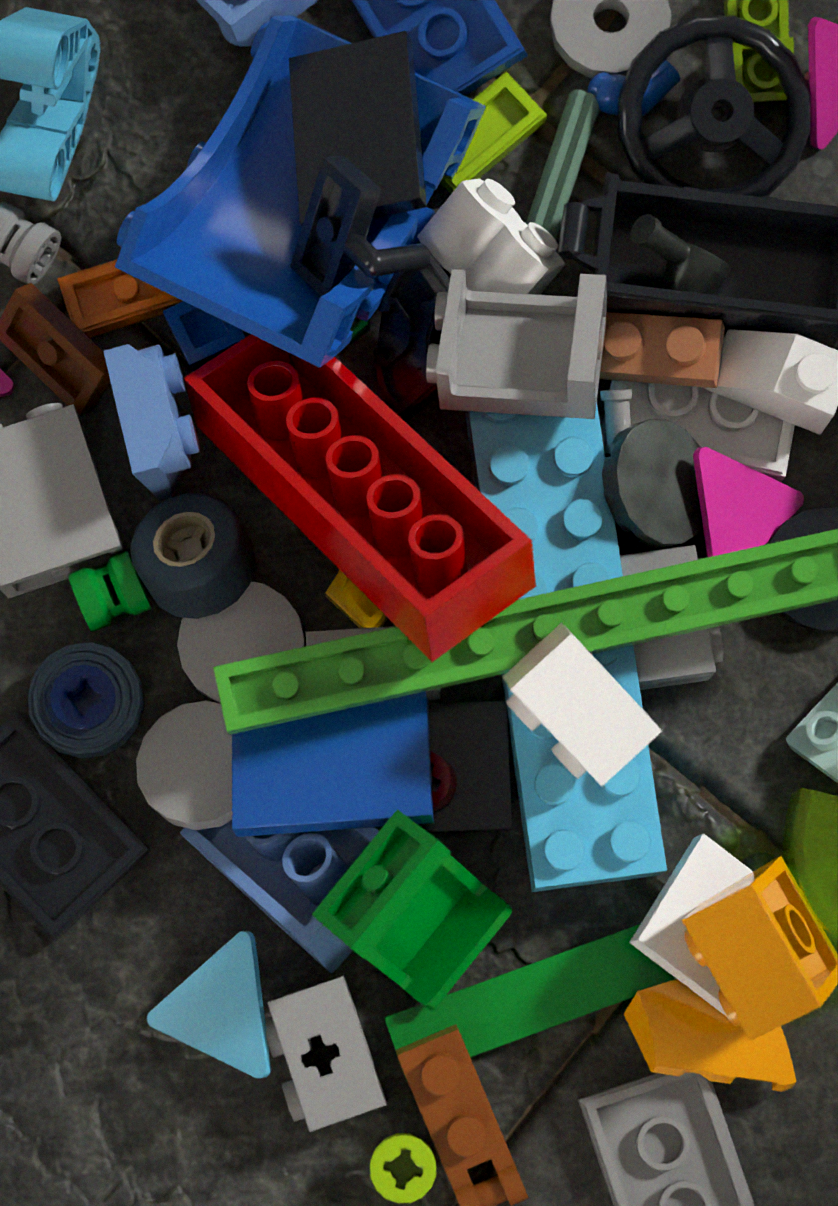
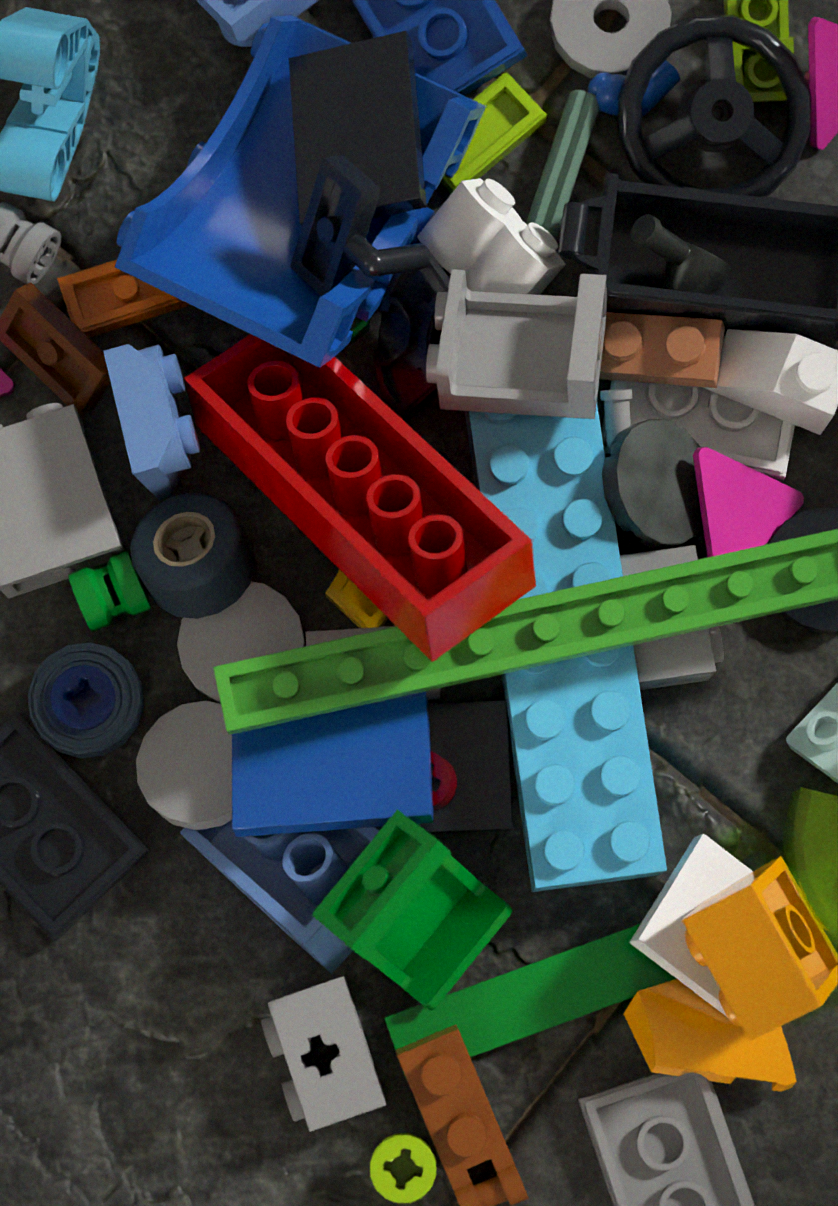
(200, 333): blue plate -> none
(221, 1009): medium azure piece -> none
(580, 705): white brick -> none

